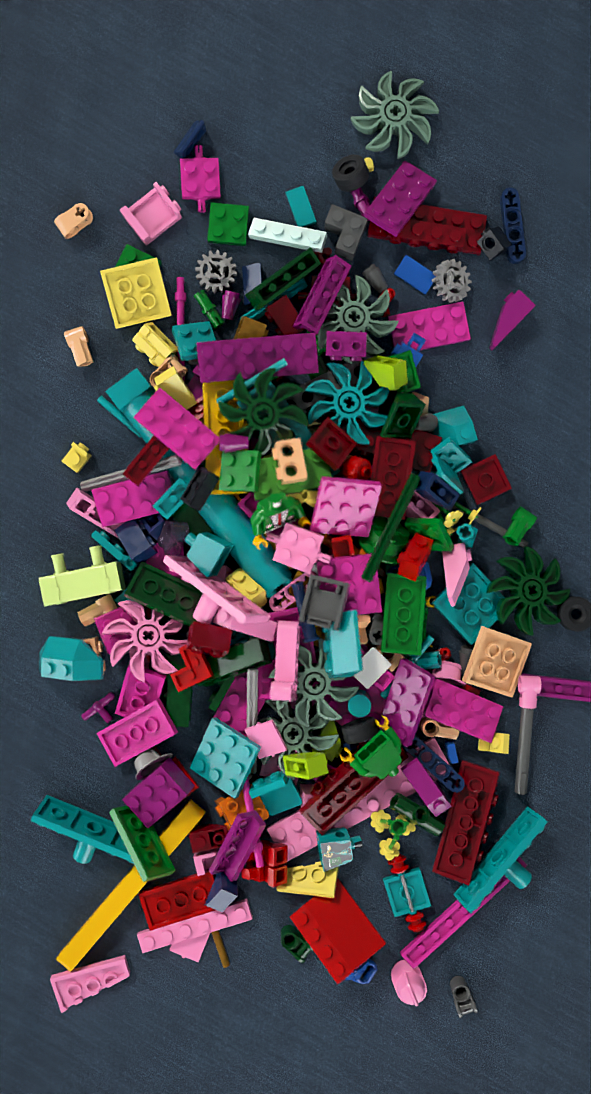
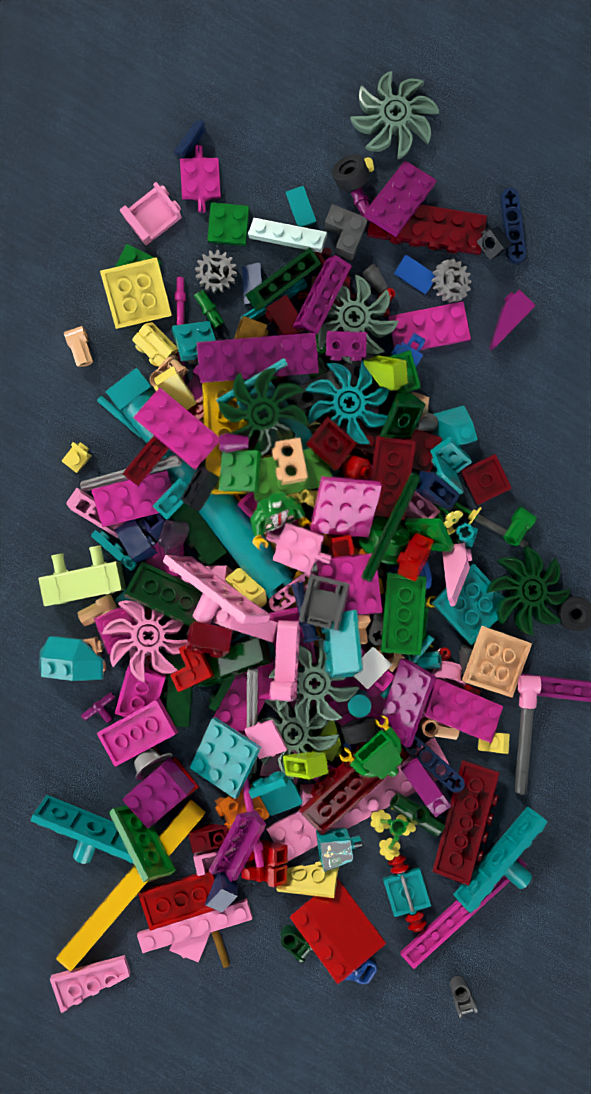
(71, 221): light nougat piece -> none
(208, 552): teal torso -> none
(230, 303): magenta cone -> none
(408, 983): bright pink piece -> none
(451, 751): blue tile -> none

